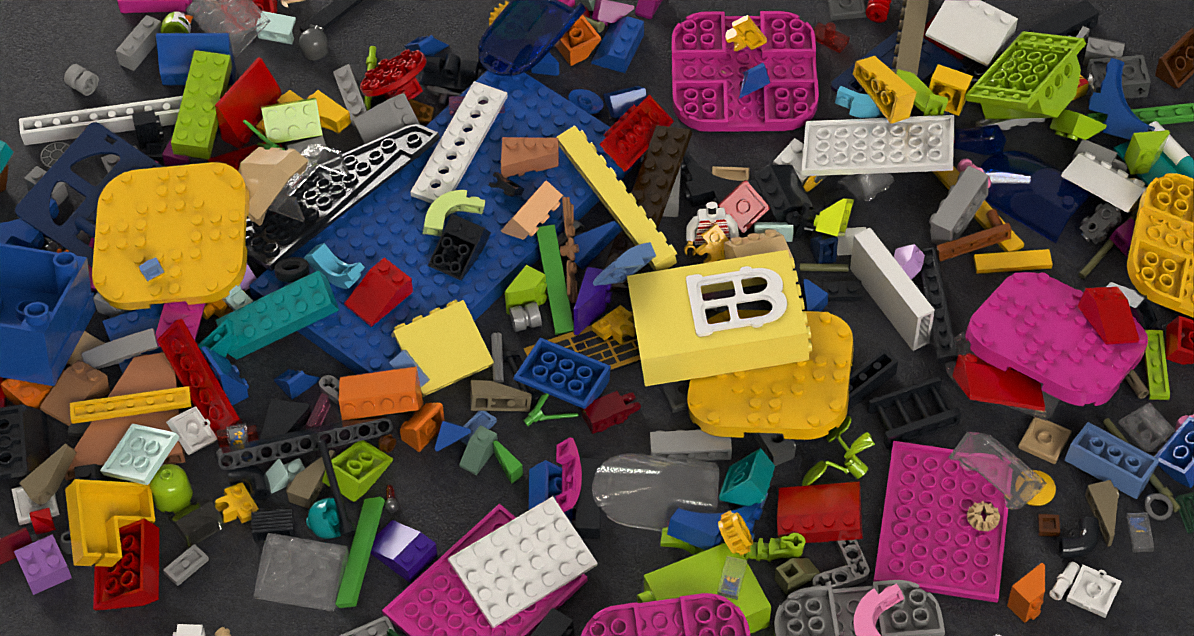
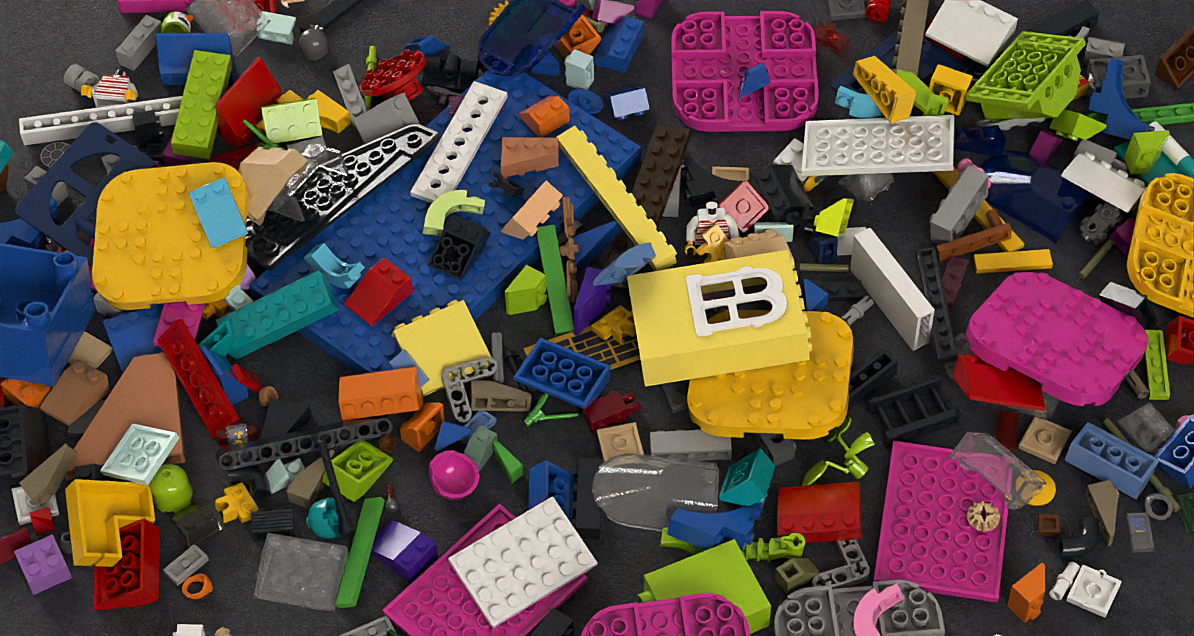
(111, 90): none -> torso
(121, 349): light grey slope -> none
(130, 404): yellow plate -> none
(151, 269): medium blue plate -> none
(192, 430): white plate -> none
(207, 588): none -> orange piece
(218, 212): none -> medium azure slope
(247, 378): none -> red tile
(266, 394): none -> medium nougat tile
(295, 382): blue slope -> none
(299, 264): black tyre -> none
(319, 412): clear pink tile -> none
(332, 392): light grey beam -> none
(422, 111): pearl gold piece -> none
(453, 475): none -> dark pink cylinder
(457, 385): none -> light grey beam
(525, 316): light grey wheel -> none
(546, 115): none -> orange slope
(569, 458): dark pink slope -> none
(579, 70): none -> light aqua brick
(619, 440): none -> tan plate
(633, 132): red plate -> none
(732, 577): clear tile -> none
(735, 533): yellow gear -> none
(745, 32): yellow plate -> none
(857, 310): none -> light grey pin
(910, 259): lavender slope -> none
(953, 278): none -> clear pink tile
(1007, 429): none -> clear red tile
(1046, 145): none -> magenta slope
(1109, 314): red slope -> none

